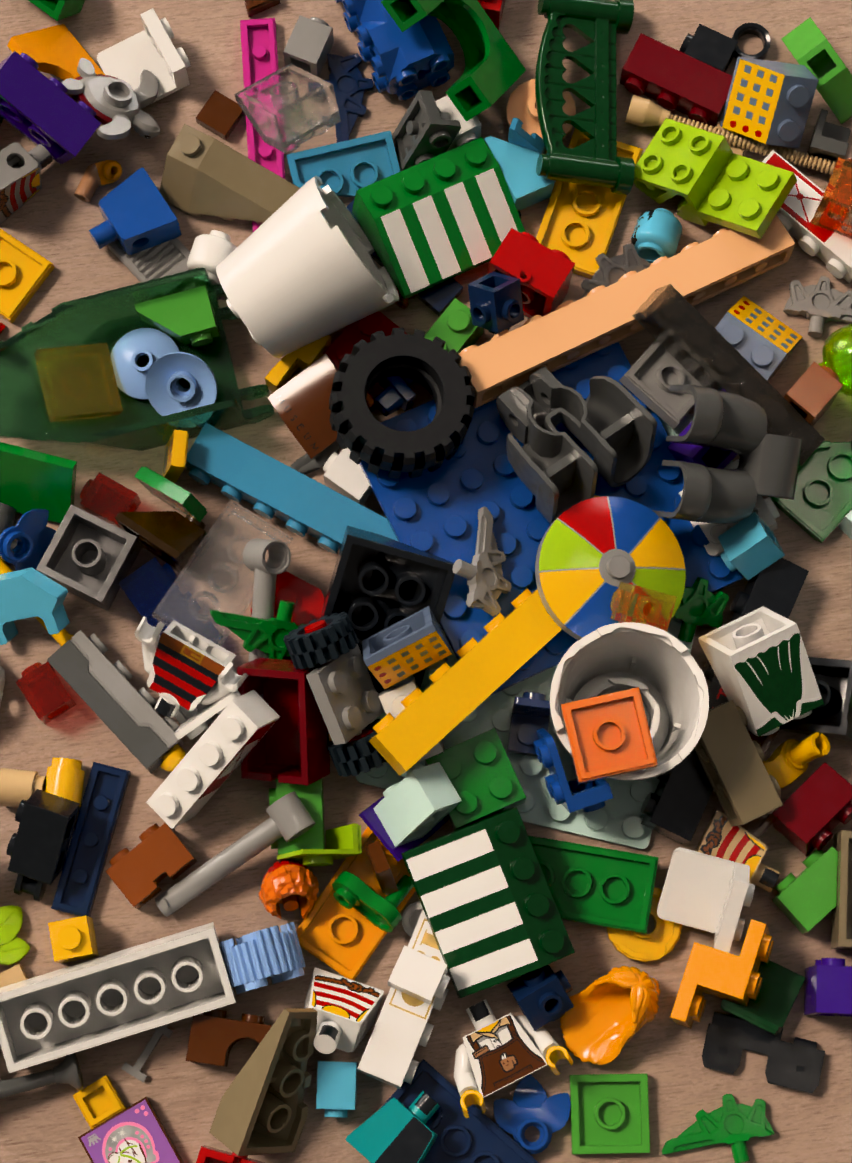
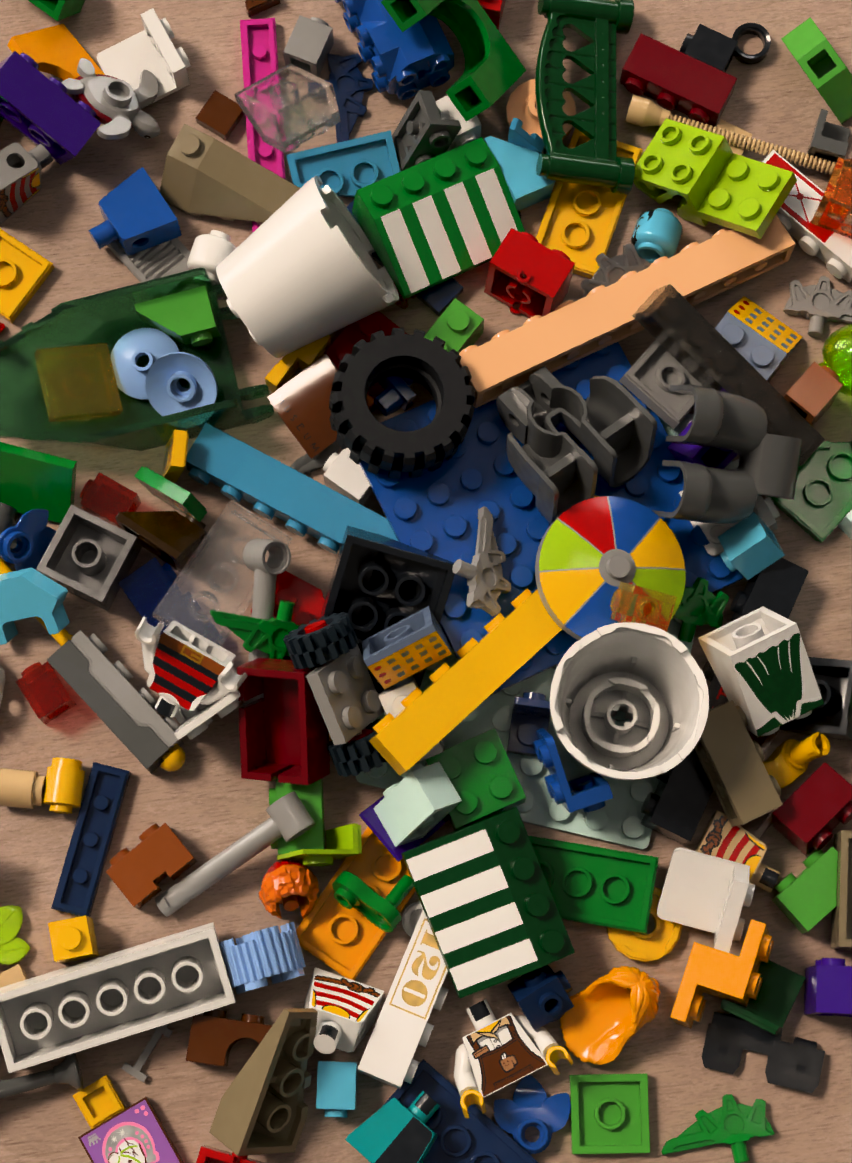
(41, 841): black brick -> none
(96, 176): arm -> none
(213, 759): white brick -> none
(381, 868): reddish brown tile -> none
(419, 976): white brick -> none
(496, 302): dark blue brick -> none
(608, 735): orange tile -> none
(769, 101): slope -> none

